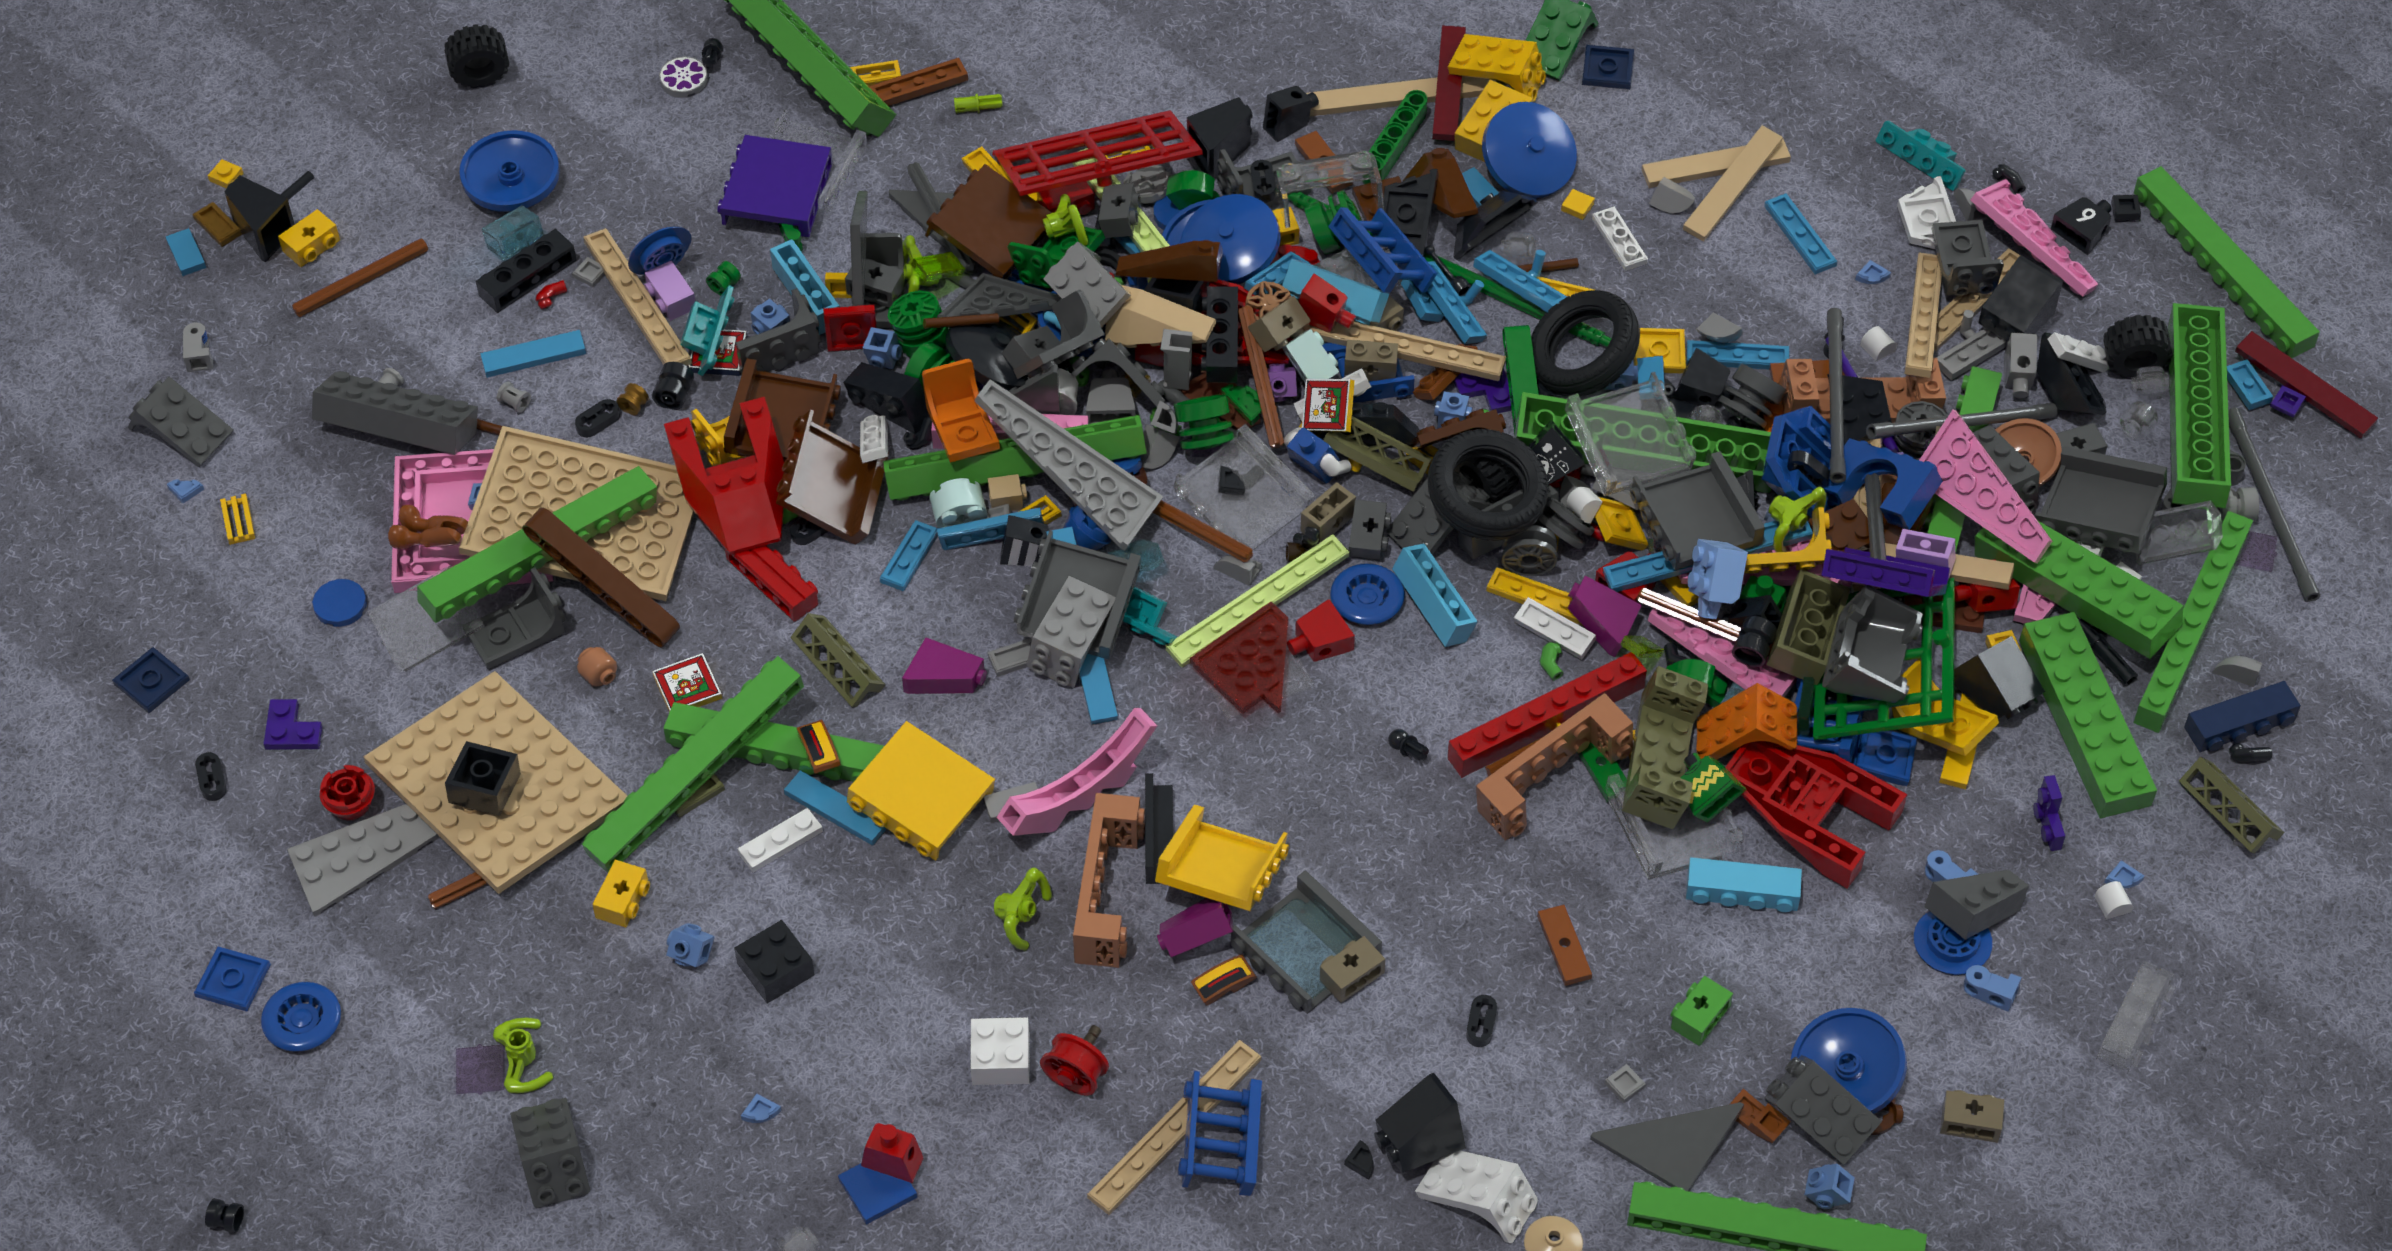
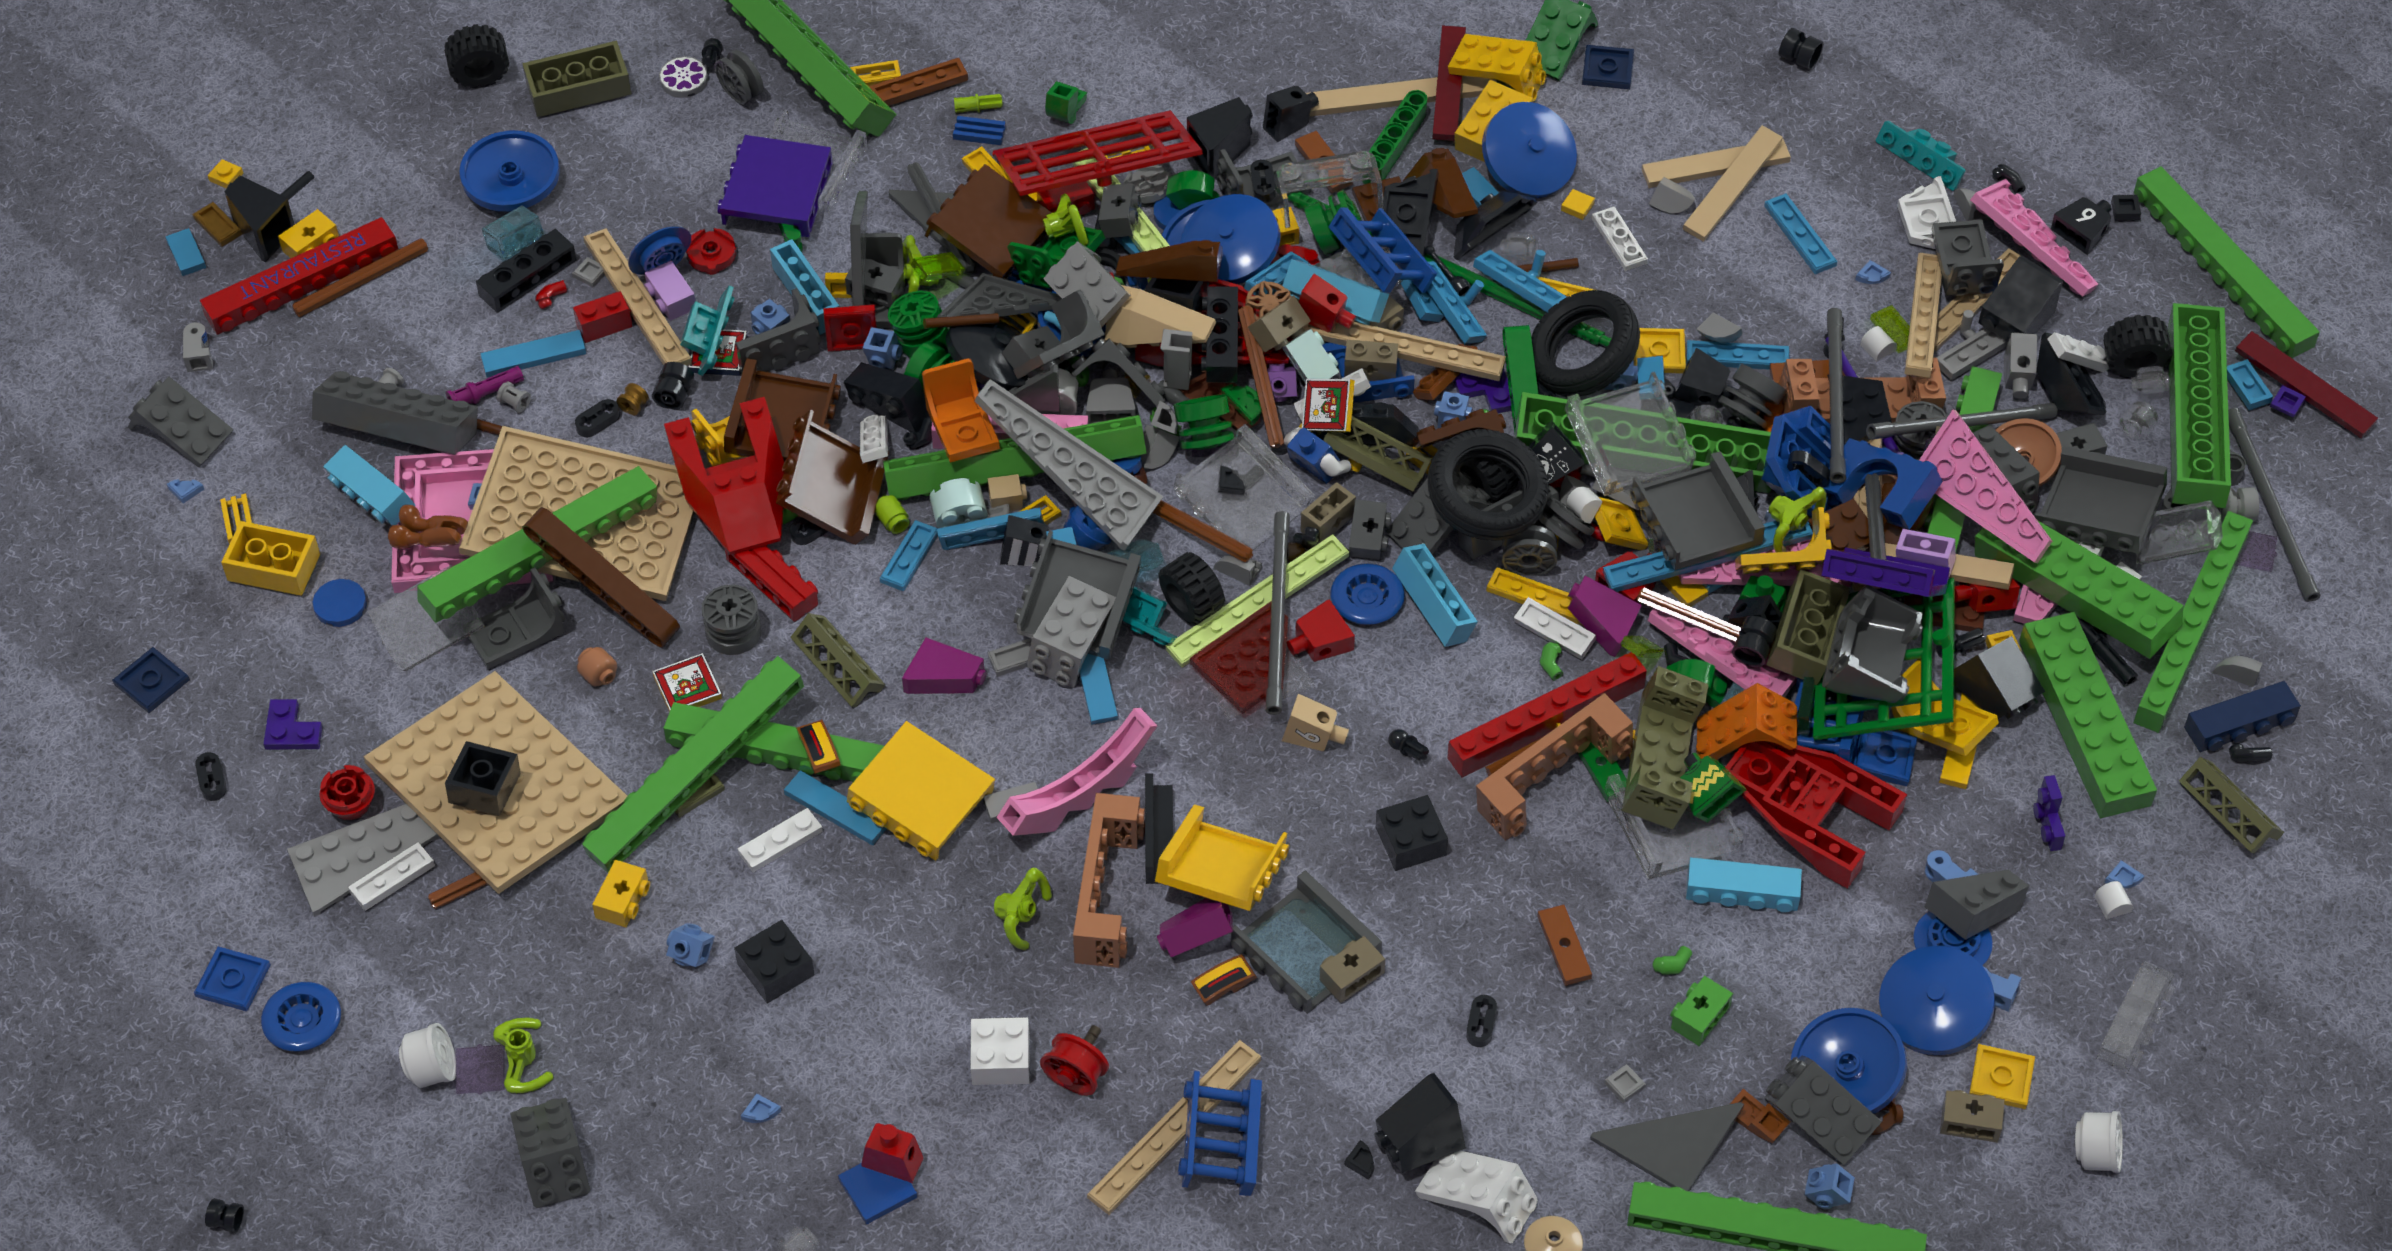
(271, 558): none -> yellow brick
(298, 276): none -> red brick
(368, 485): none -> medium azure brick
(391, 876): none -> white plate
(428, 1056): none -> white wheel
(474, 392): none -> magenta pin
(577, 78): none -> olive brick
(602, 317): none -> red brick
(715, 261): none -> red plate
(725, 275): green wheel -> none
(731, 619): none -> dark grey wheel
(739, 76): none -> dark grey wheel
(892, 514): none -> lime brick
(980, 127): none -> blue tile
(1064, 102): none -> green brick
(1191, 588): none -> black tyre
(1274, 690): none -> dark grey piece
(1313, 725): none -> tan torso
(1411, 832): none -> black brick
(1672, 964): none -> bright green arm
(1716, 575): light blue hinge -> none
(1803, 49): none -> black wheel
(1893, 325): none -> clear neon green tile
(1937, 999): none -> blue dish
(1965, 641): none -> black axle
(2002, 1075): none -> yellow tile
(2099, 1141): none -> white wheel

